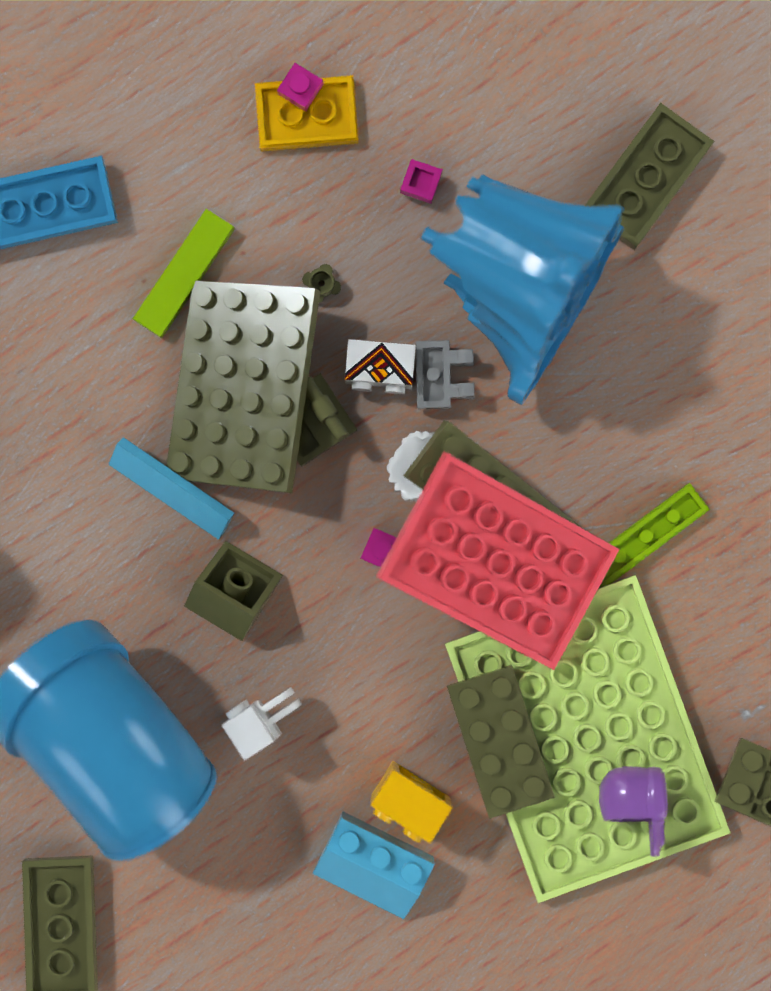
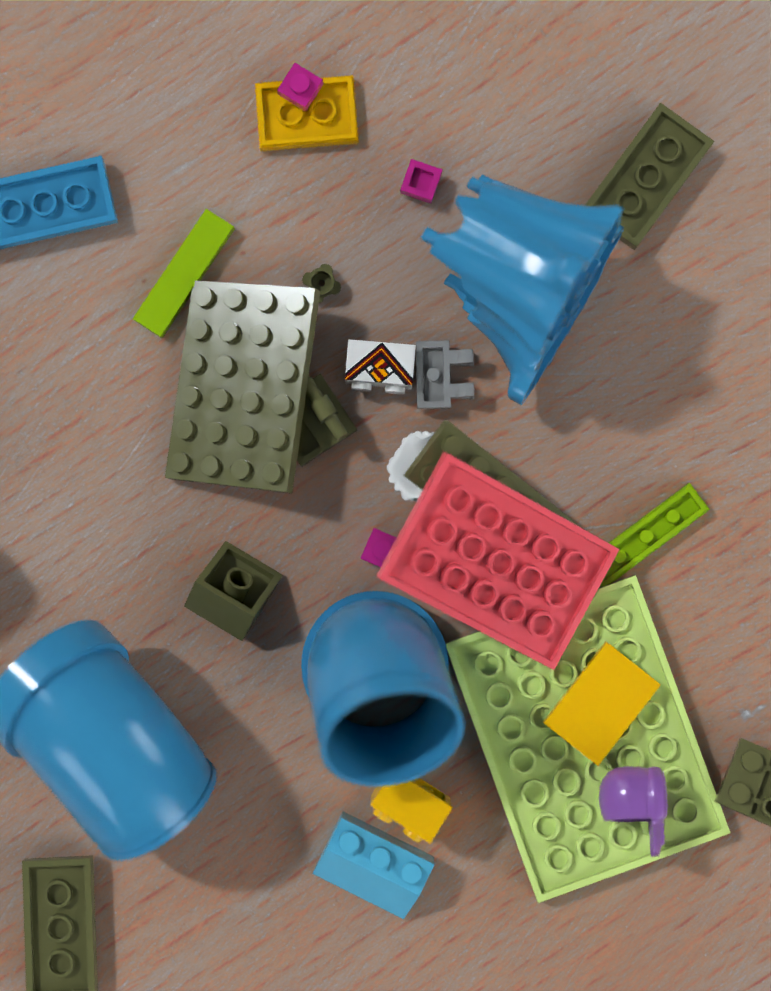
(171, 488): medium azure tile -> none
(252, 725): white brick -> none
(373, 649): none -> dark azure cylinder
(500, 741): olive plate -> none
(601, 703): none -> yellow tile

